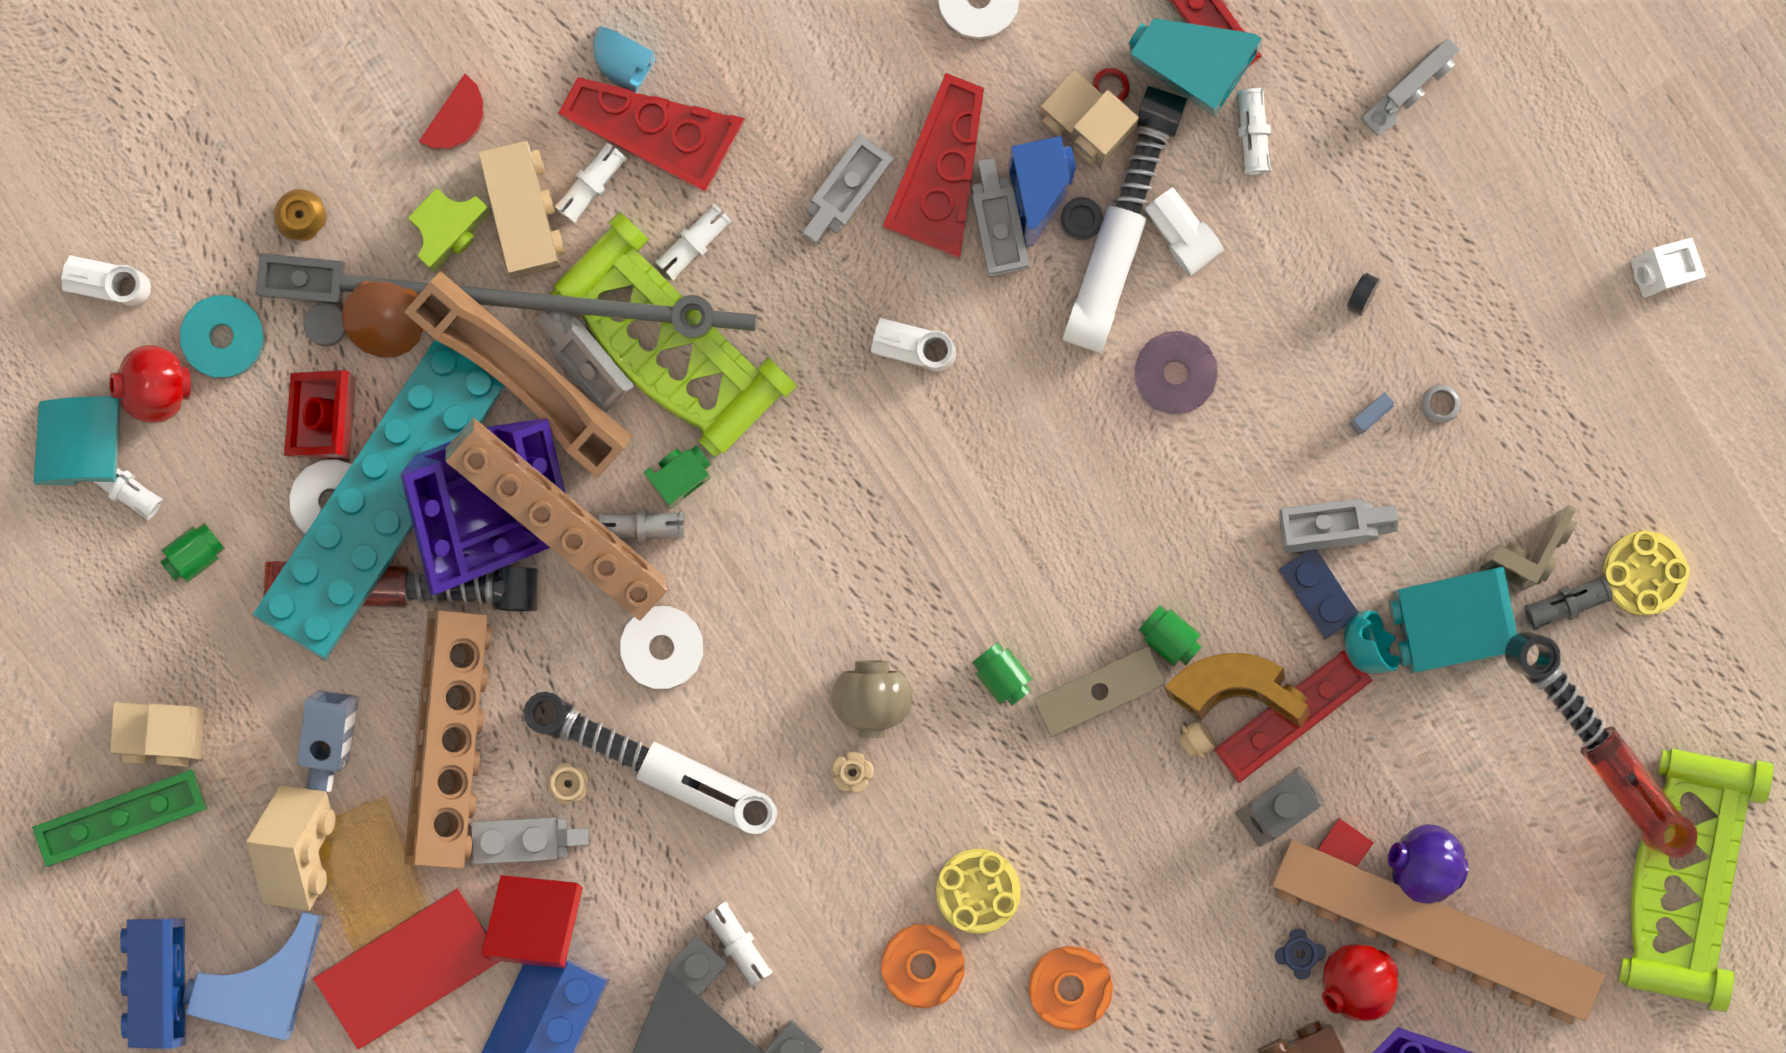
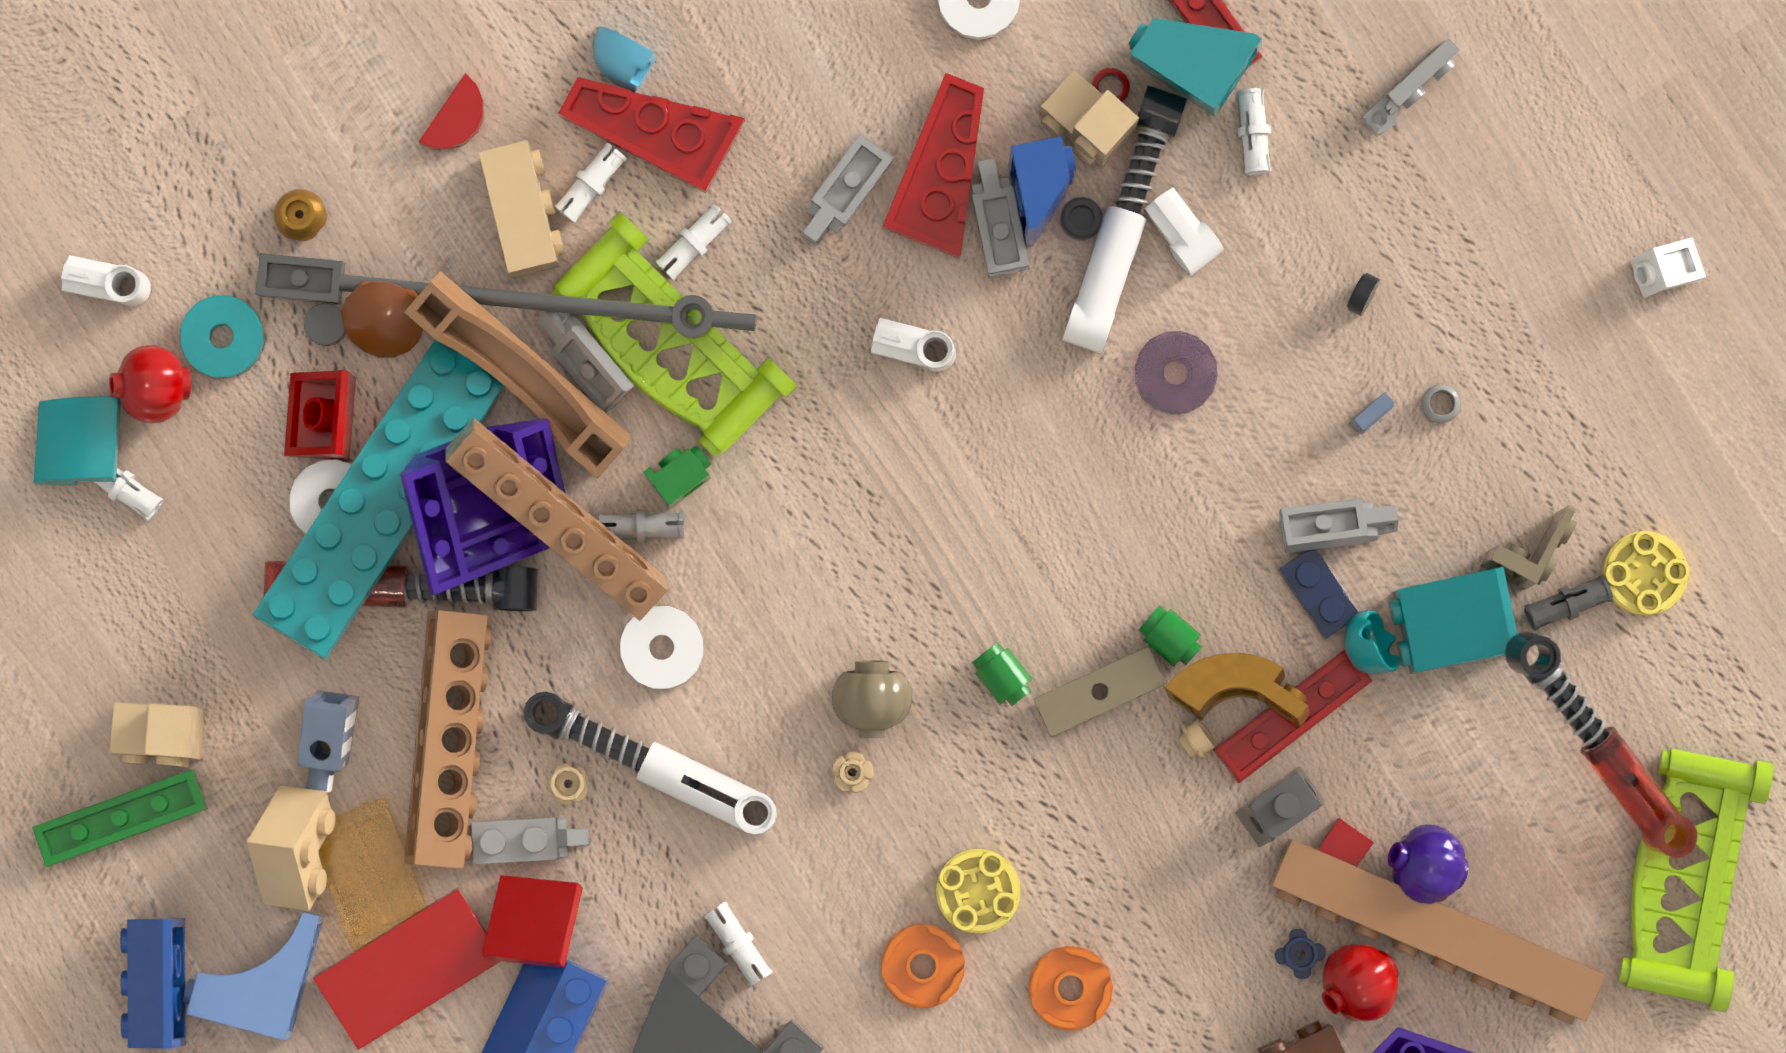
(191, 553): green brick -> none
(446, 226): lime brick -> none

